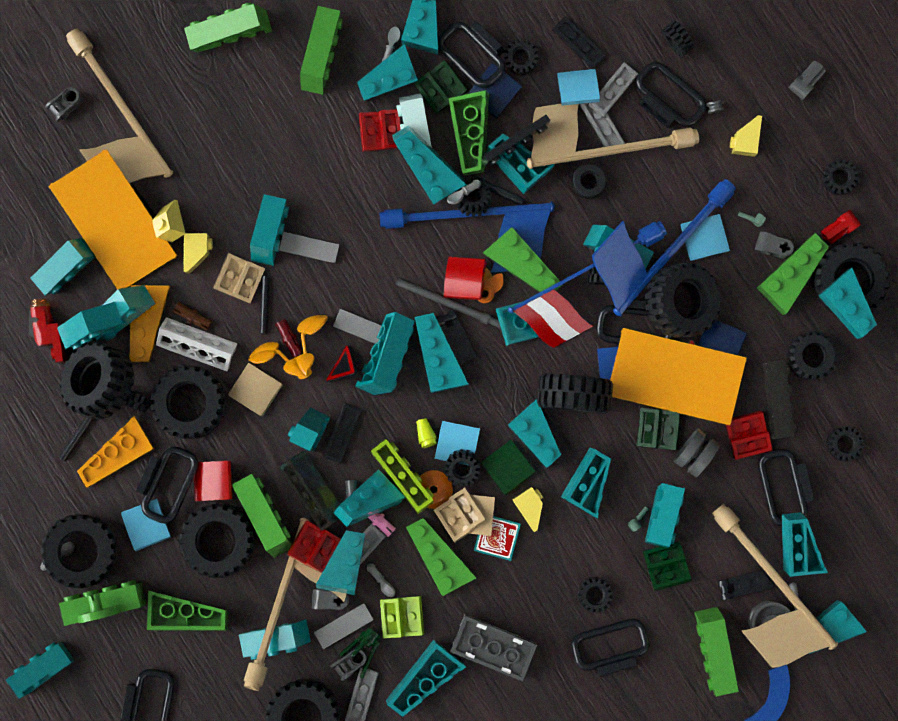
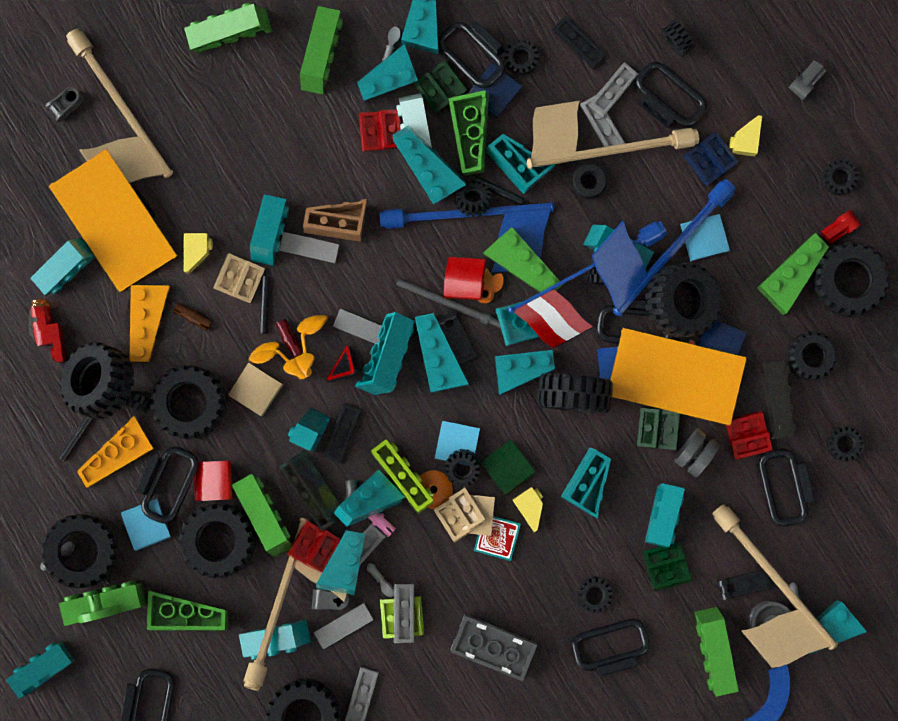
(89, 325): teal wedge -> none
(130, 304): teal wedge -> none
(169, 223): light yellow slope -> none
(196, 340): white fence -> none
(337, 221): none -> medium nougat wedge
(348, 665): dark grey piece -> none
(367, 638): dark green plant -> none
(403, 613): none -> light grey tile
(425, 434): neon yellow cone -> none
(425, 676): teal wedge -> none
(442, 562): bright green wedge -> none
(458, 196): light grey piece -> none
(509, 145): black plate -> none
(521, 368): none -> teal wedge
(535, 434): teal wedge -> none
(578, 87): medium azure slope -> none
(634, 525): sand green hand -> none
(711, 158): none -> dark blue slope
(715, 107): dark grey bush -> none
(757, 221): sand green hand -> none
(769, 245): dark grey piece -> none
(799, 547): teal wedge -> none
(849, 304): teal wedge -> none

